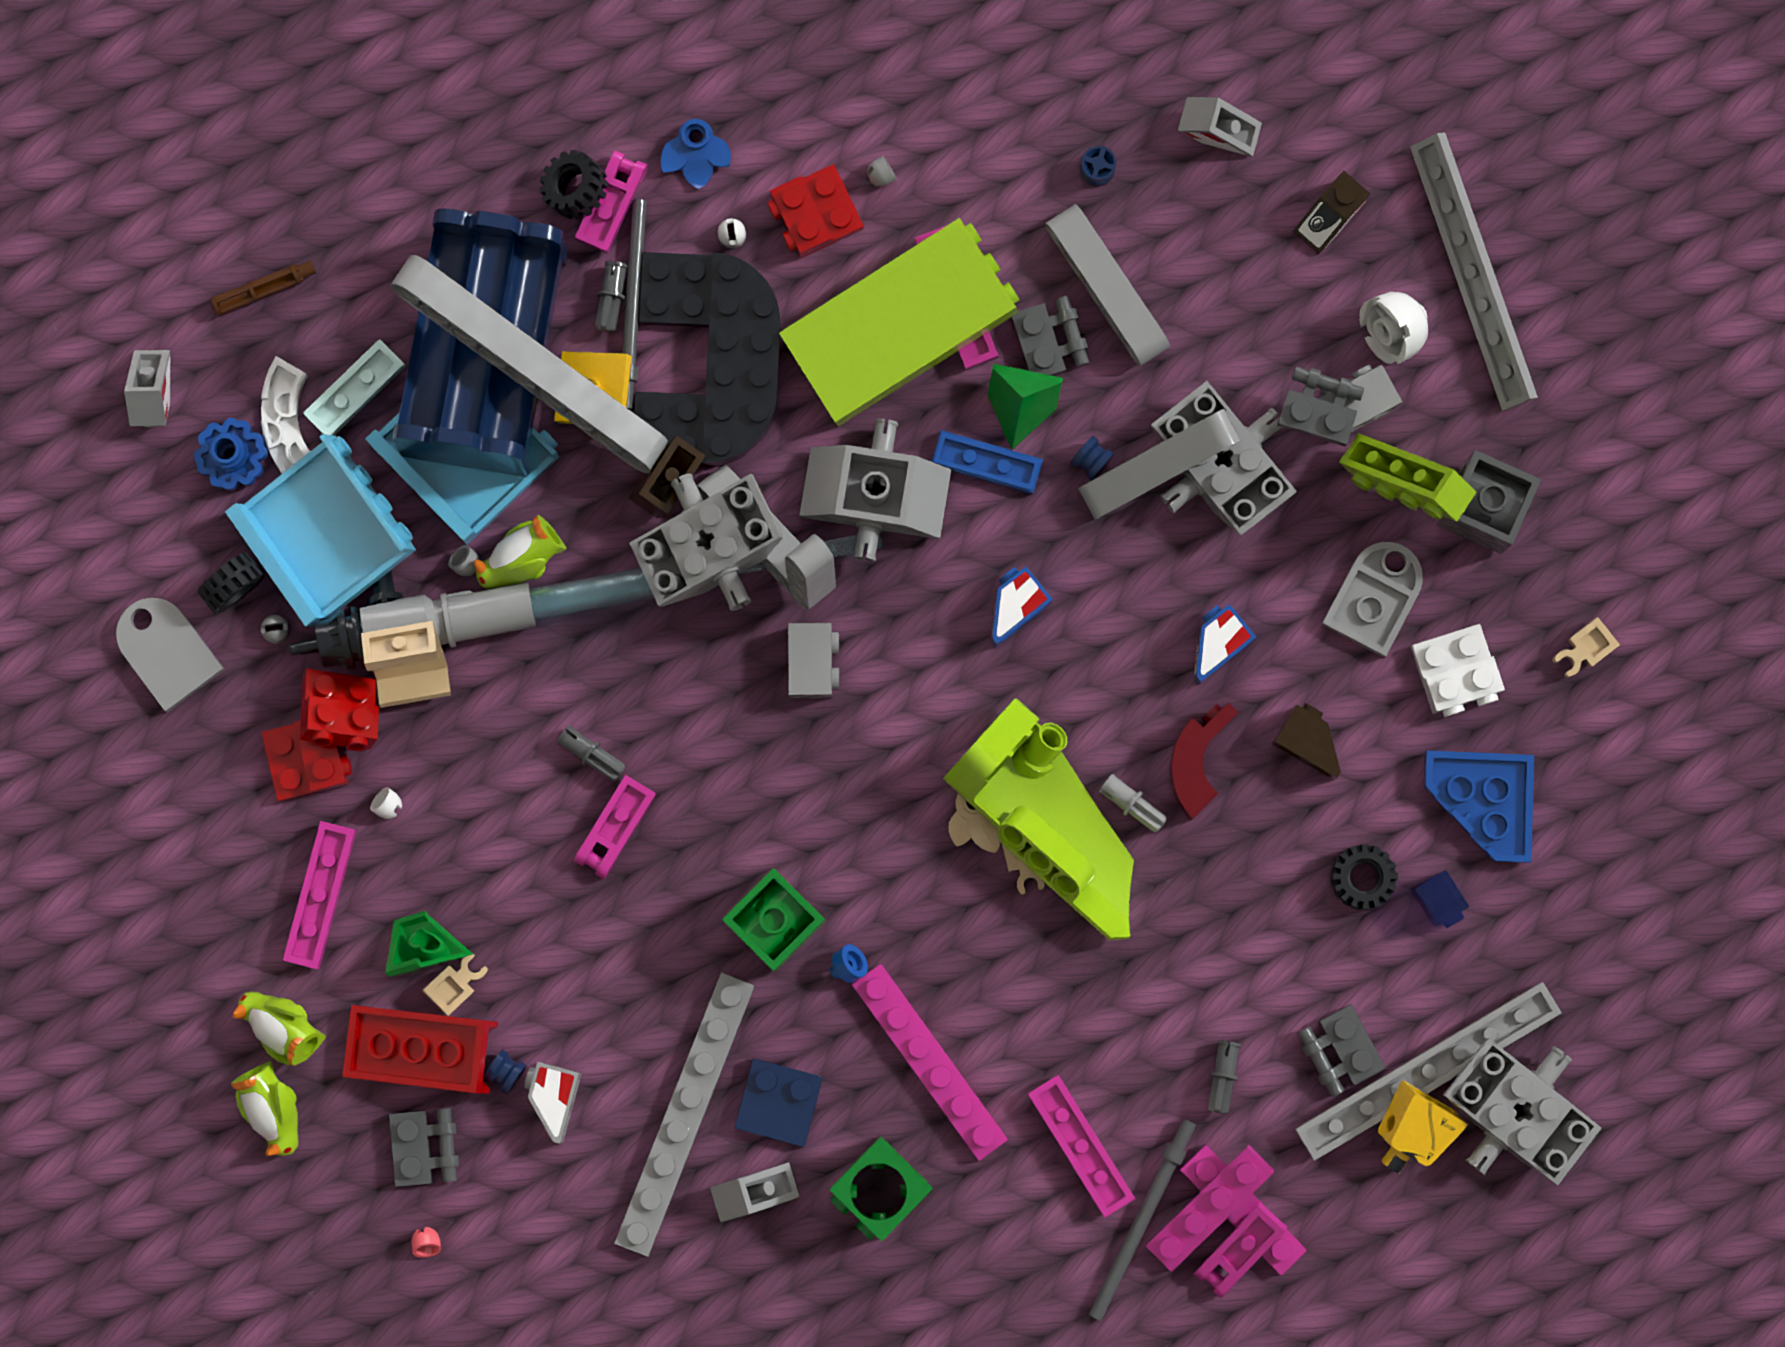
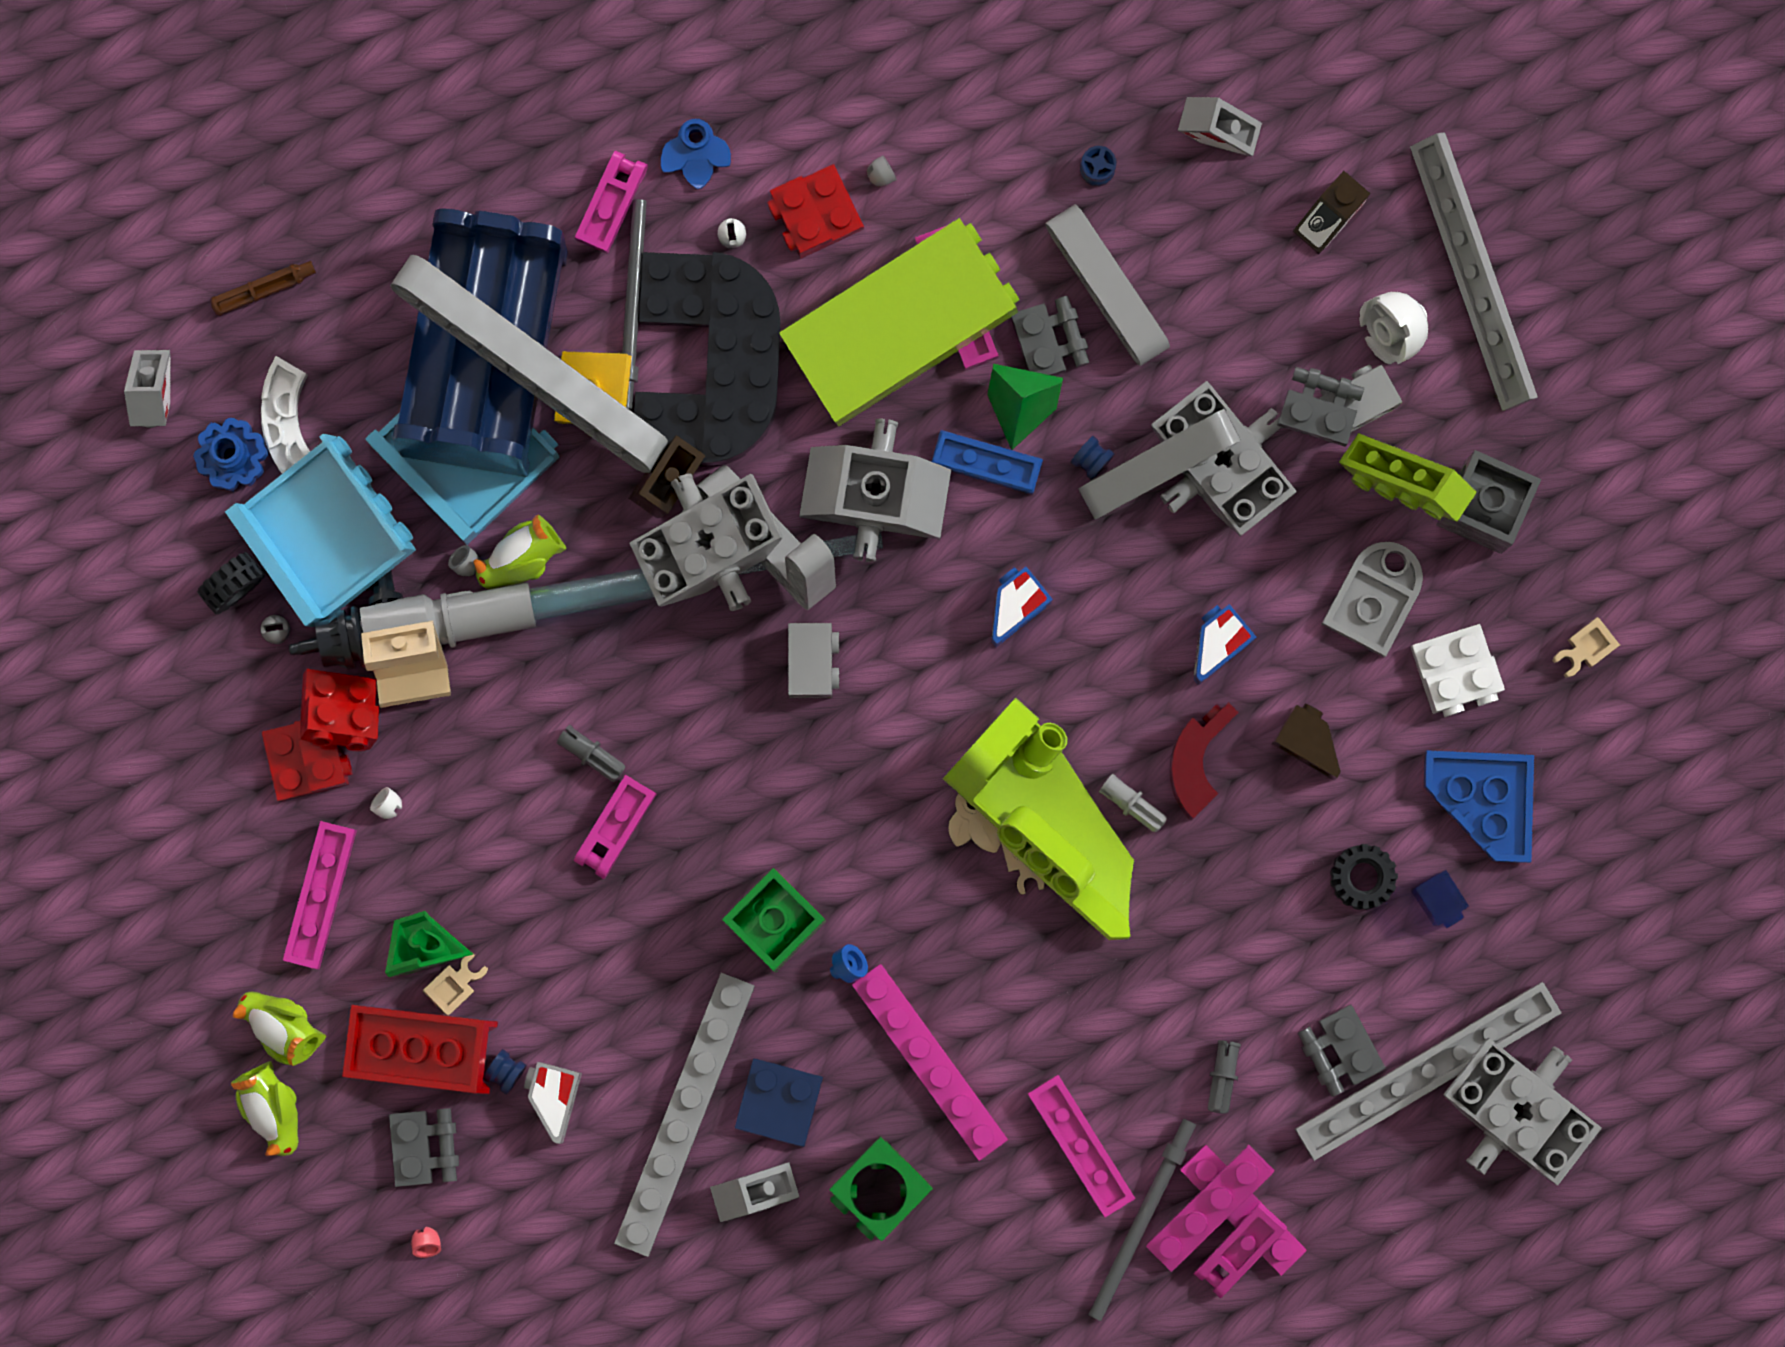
(166, 654): light grey tile -> none
(354, 389): light aqua plate -> none
(559, 176): black tyre -> none
(610, 296): dark grey axle -> none
(1417, 1127): yellow torso -> none

